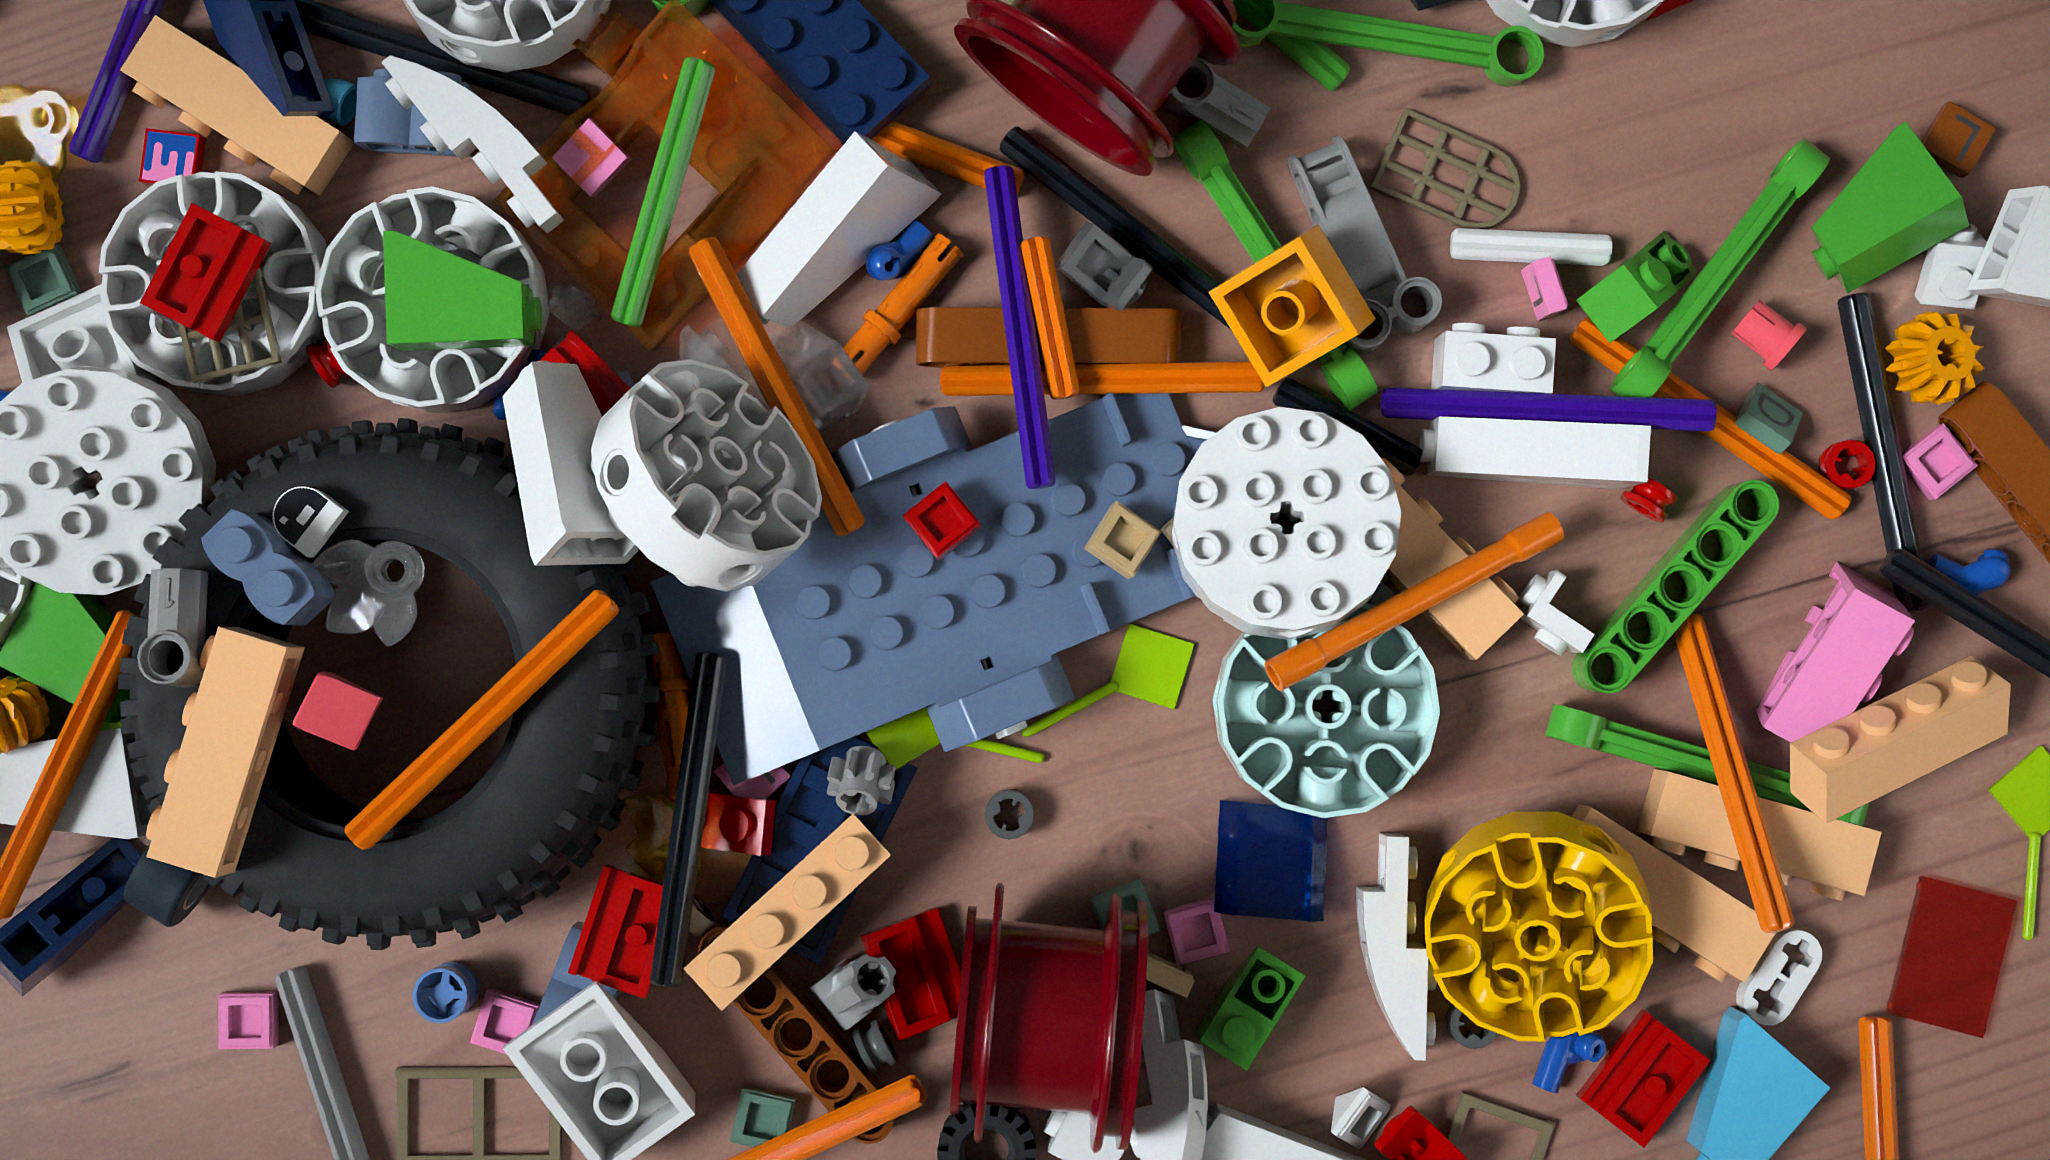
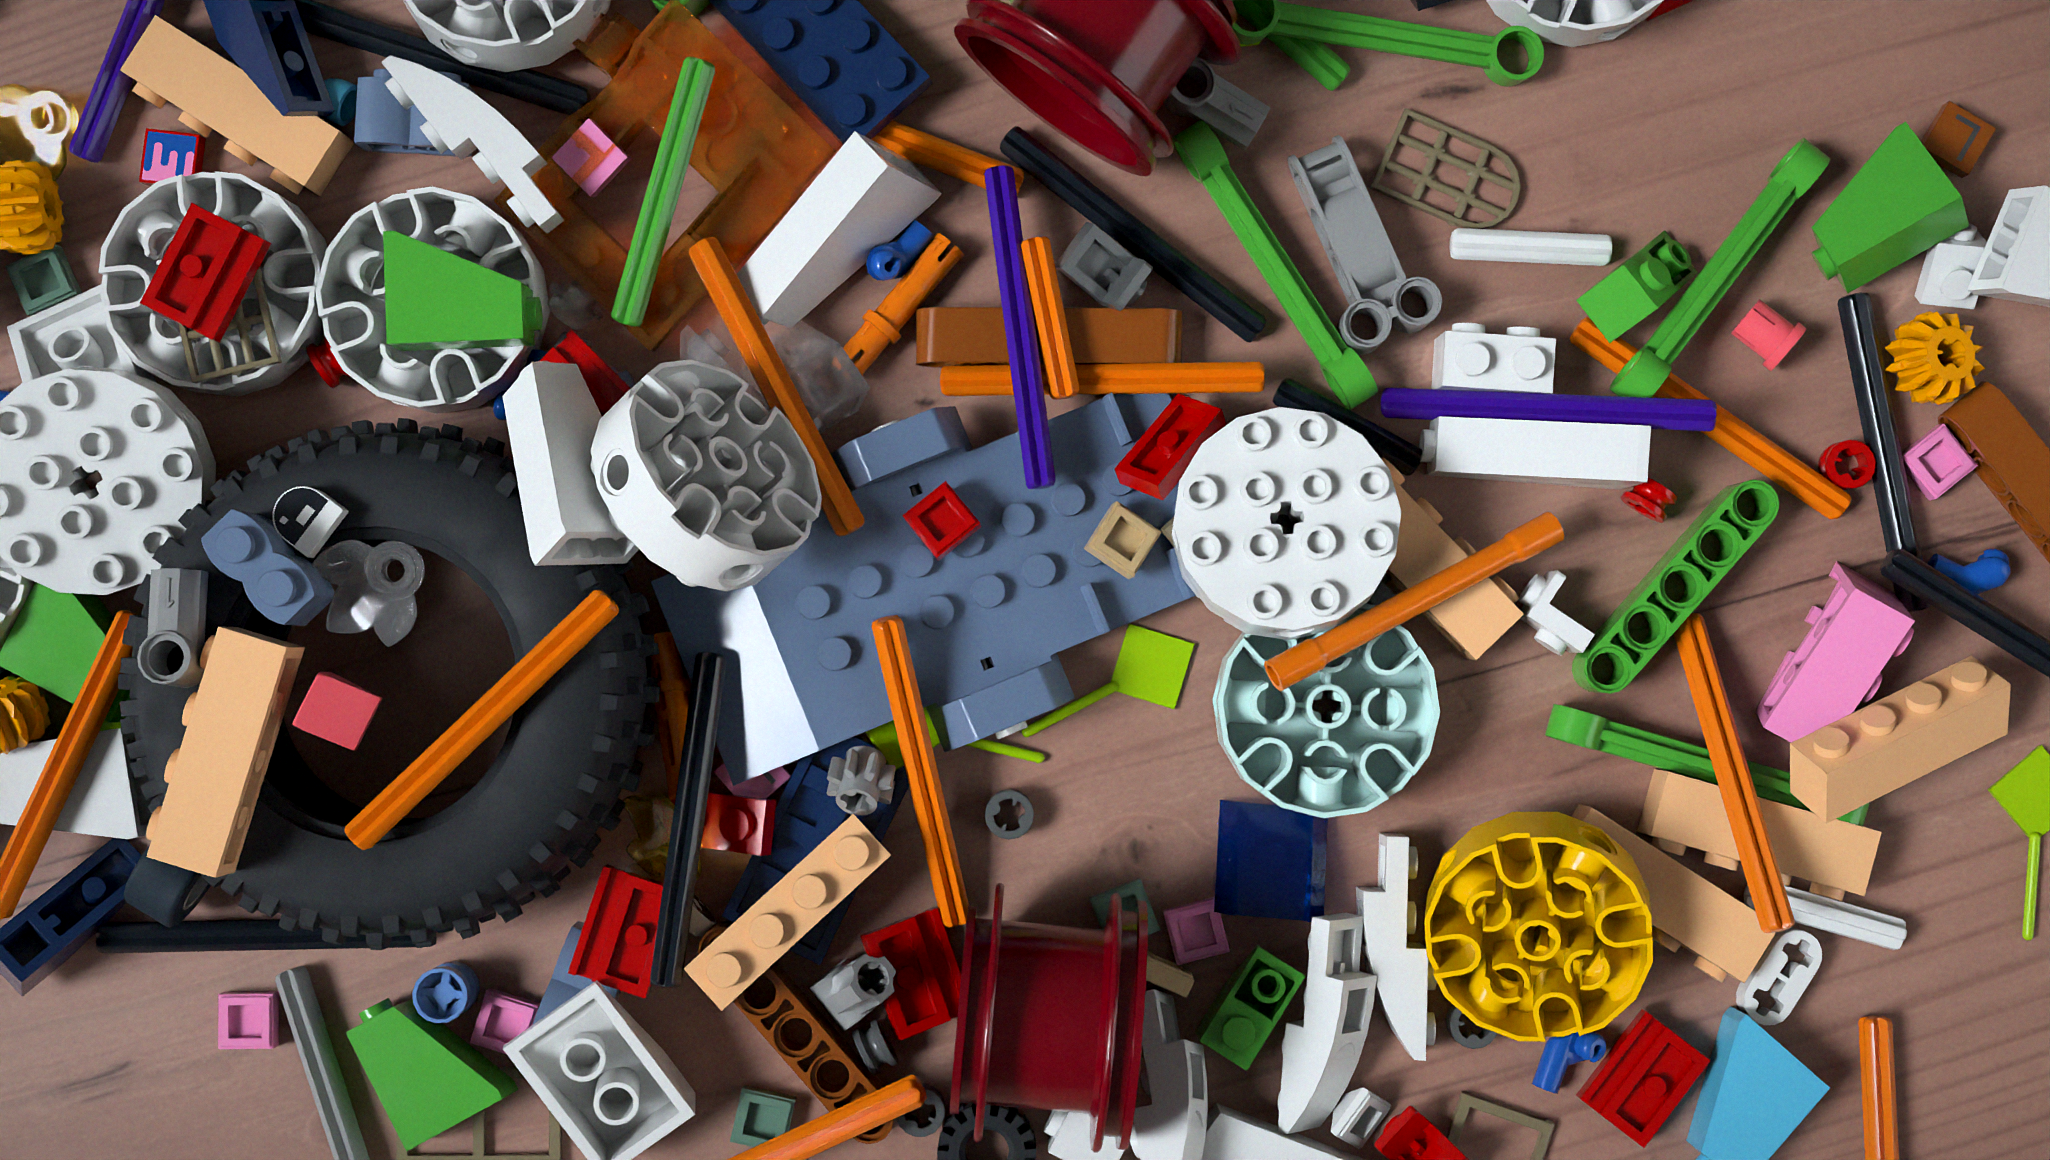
(219, 936): none -> black axle
(424, 1071): none -> bright green slope
(911, 1124): none -> dark grey bush
(921, 769): none -> orange axle
(1169, 446): none -> red plate
(1292, 306): light orange brick -> none
(1329, 1041): none -> white slope
(1544, 288): bright pink tile -> none
(1769, 418): sand green tile -> none
(1842, 918): none -> white axle
(1951, 956): clear red piece -> none

